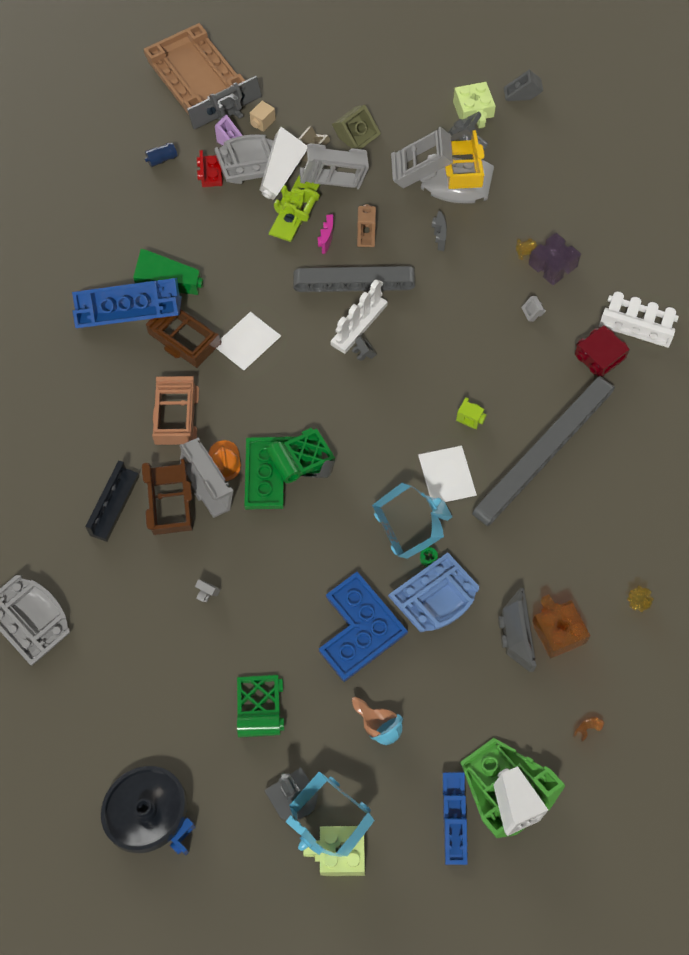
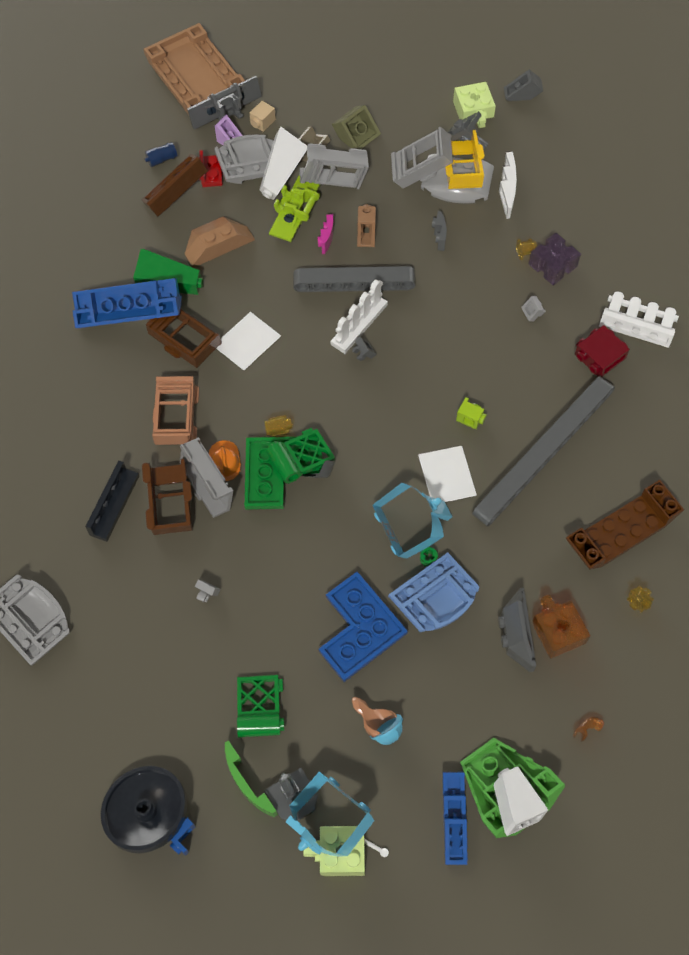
(174, 184): none -> reddish brown slope
(215, 240): none -> medium nougat wedge
(262, 801): none -> bright green slope
(278, 425): none -> clear yellow brick
(383, 852): none -> white hinge
(508, 184): none -> white slope
(626, 526): none -> reddish brown slope

